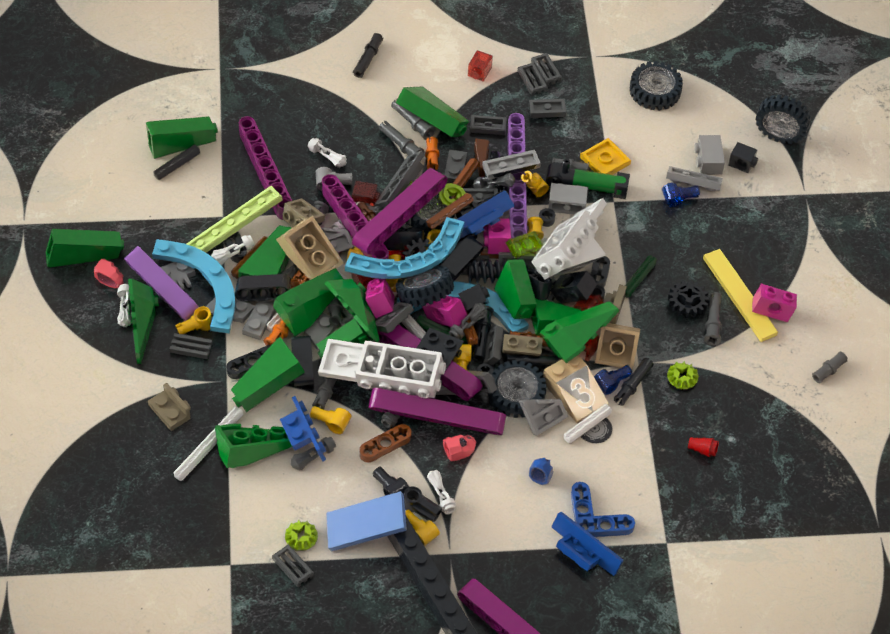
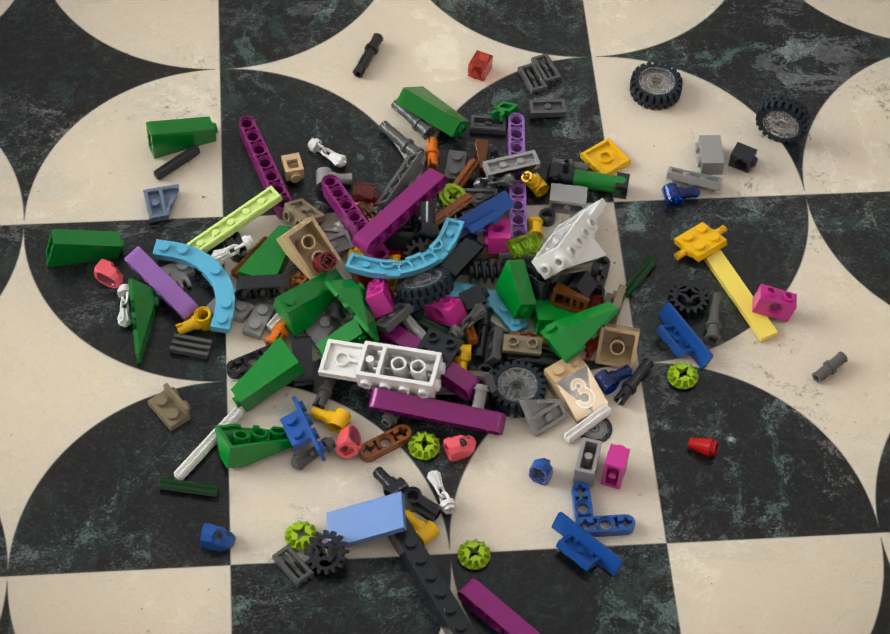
(160, 202): none -> sand blue wing
(188, 487): none -> dark green axle
(216, 538): none -> blue rock
(294, 171): none -> tan brick
(320, 264): none -> dark red wheel
(321, 558): none -> black gear
(348, 442): none -> coral rock
(425, 225): none -> black piece
(432, 447): none -> lime gear
(475, 562): none -> lime gear
(480, 395): none -> light grey pin
(503, 110): none -> green plate
(563, 303): none -> reddish brown slope
(587, 461): none -> light grey brick
(615, 466): none -> dark pink brick
(681, 337): none -> blue bracket
(700, 242): none -> yellow plate

